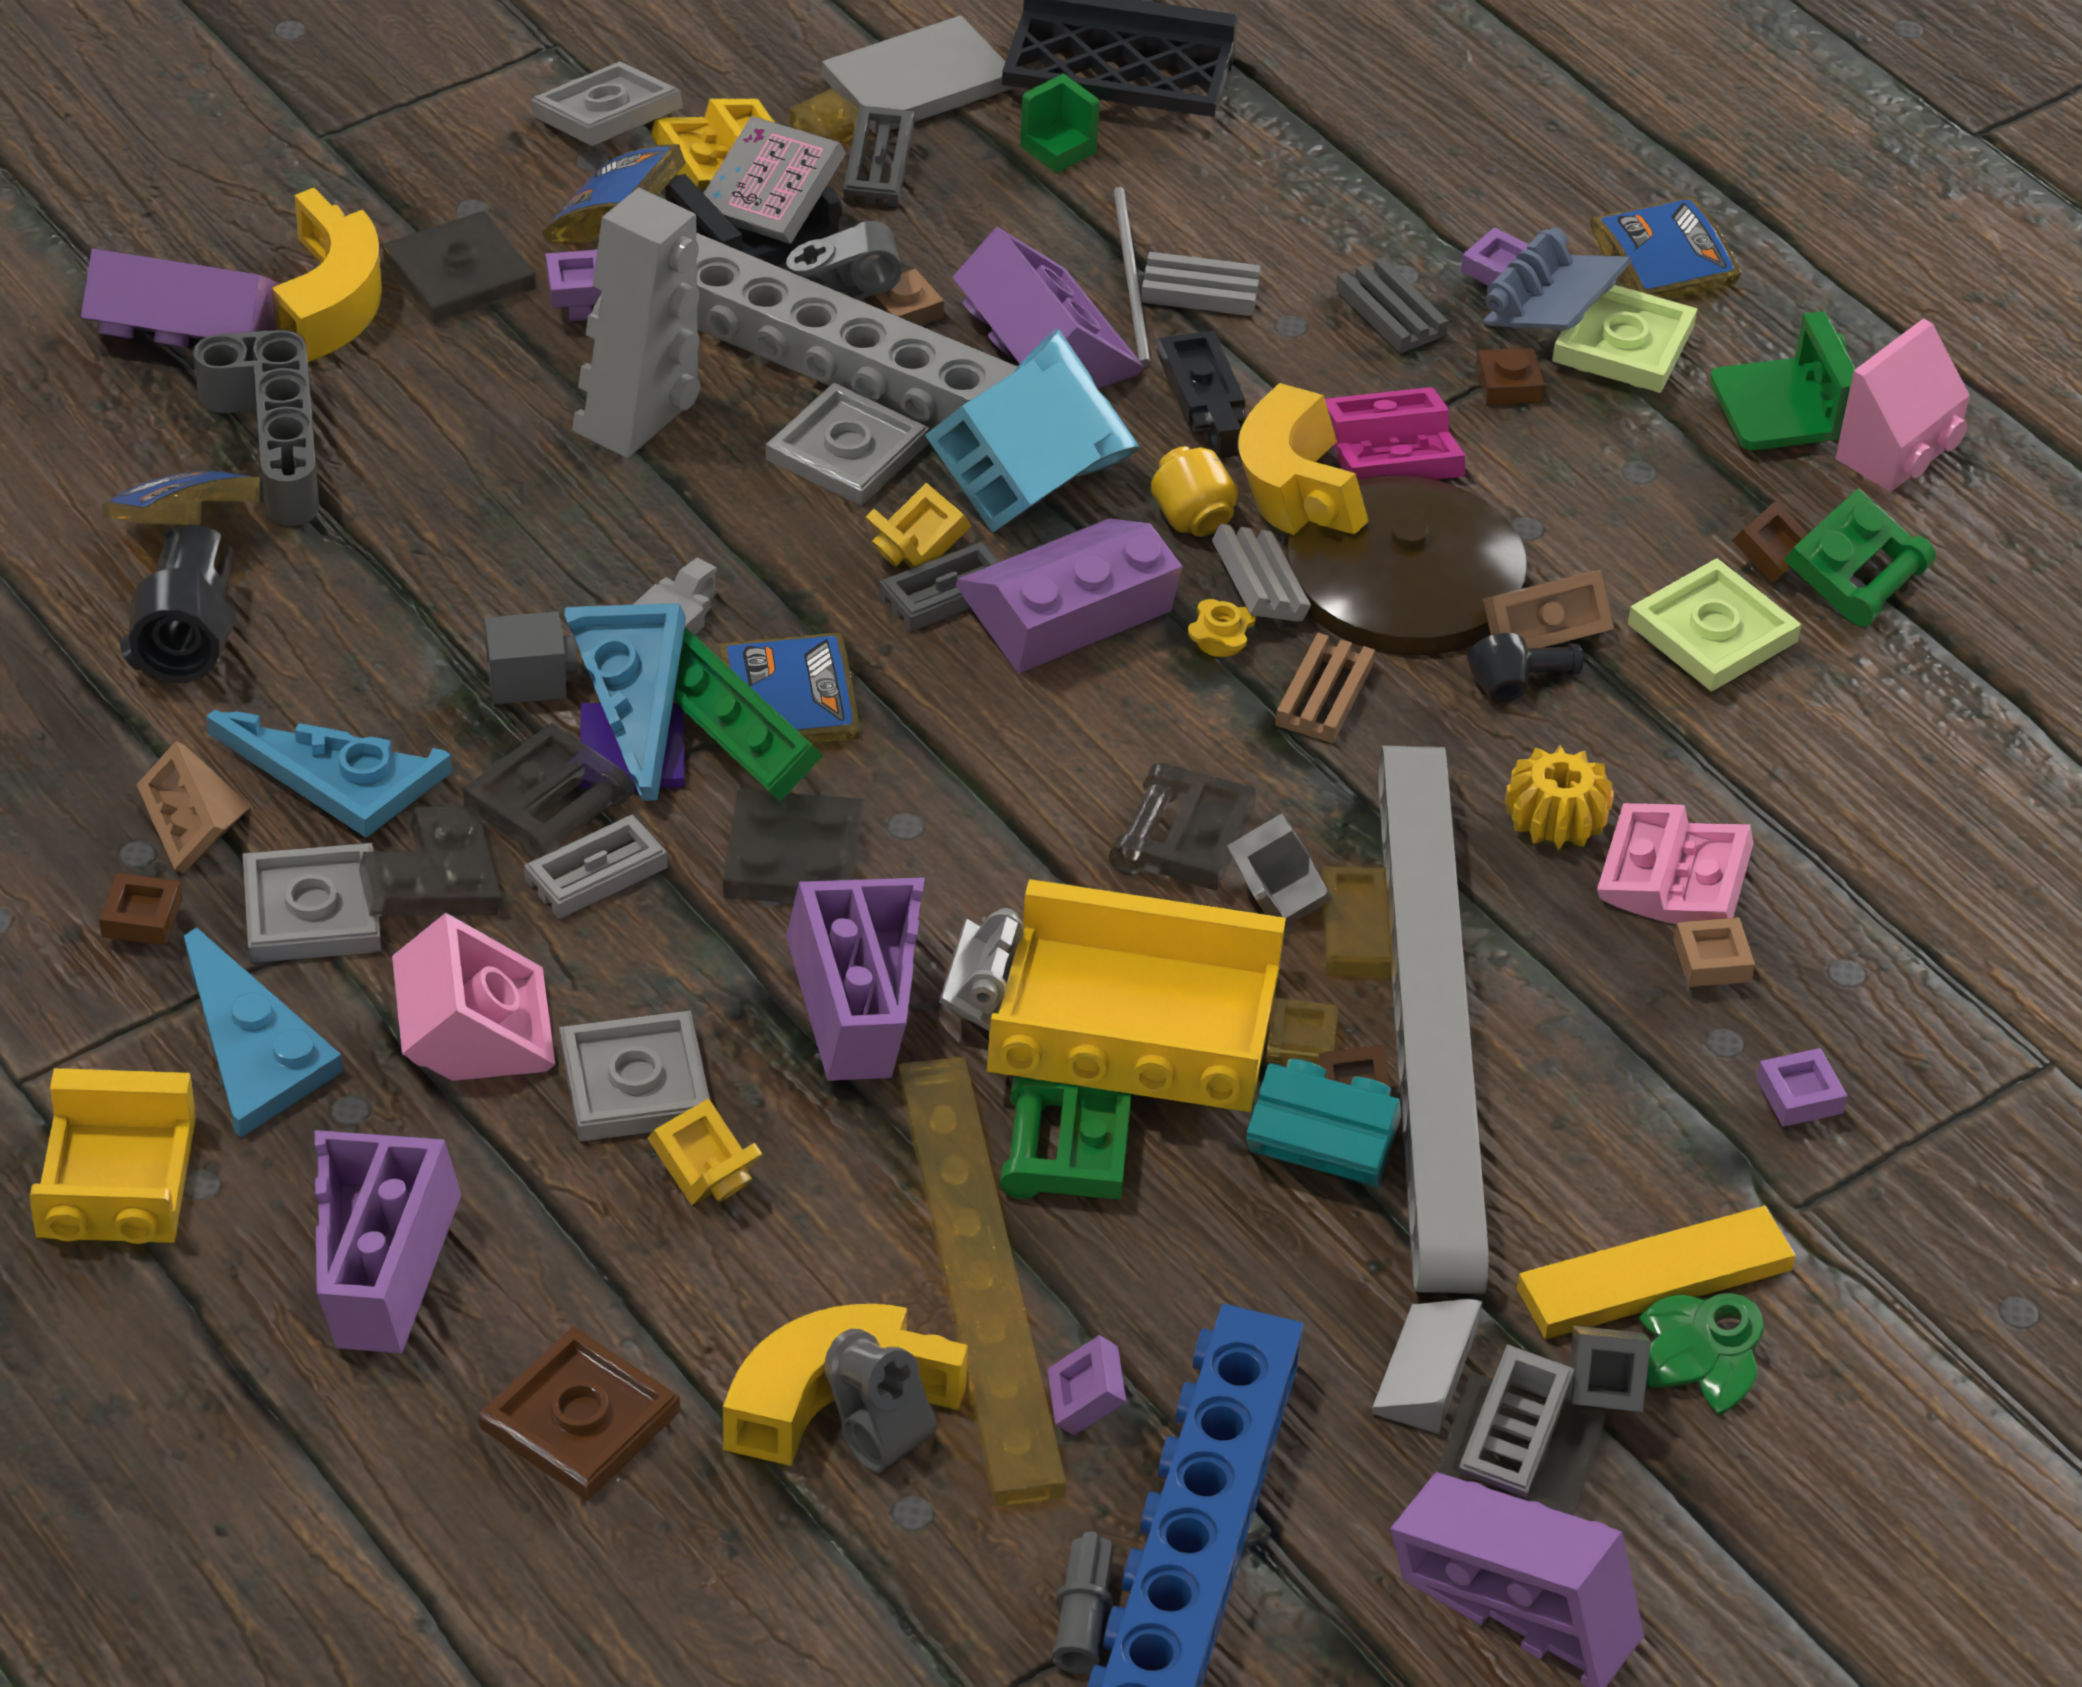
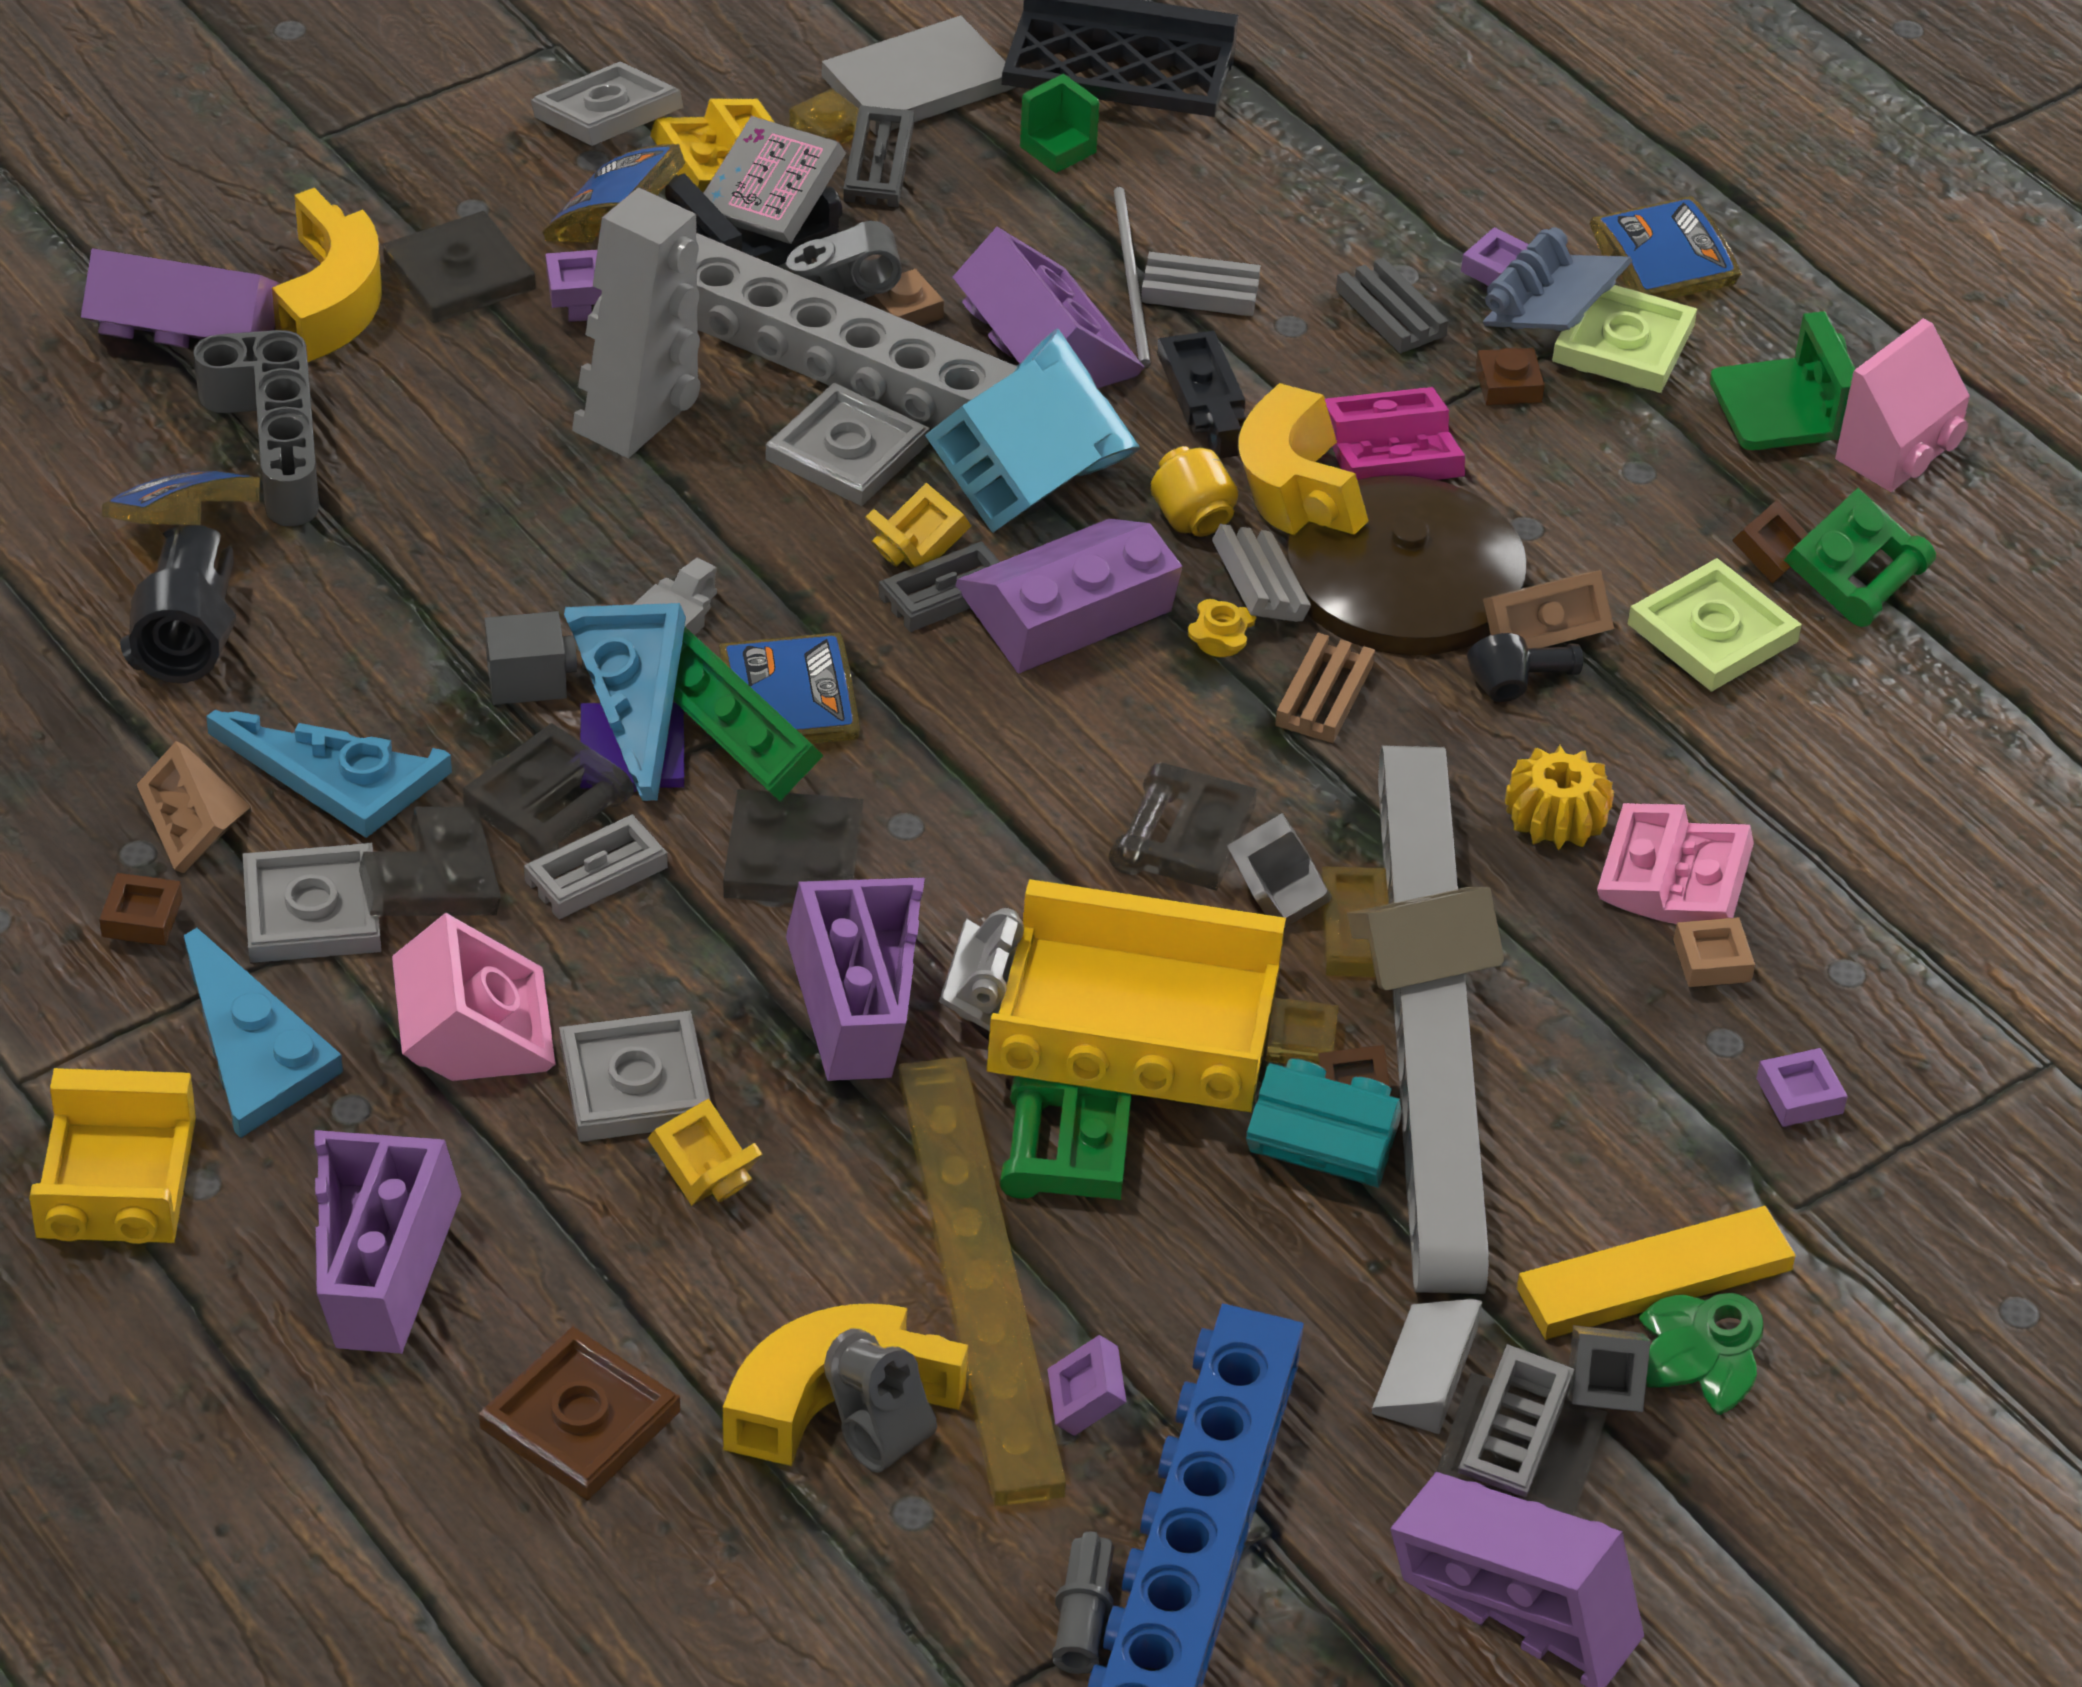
(1430, 936): none -> dark tan panel

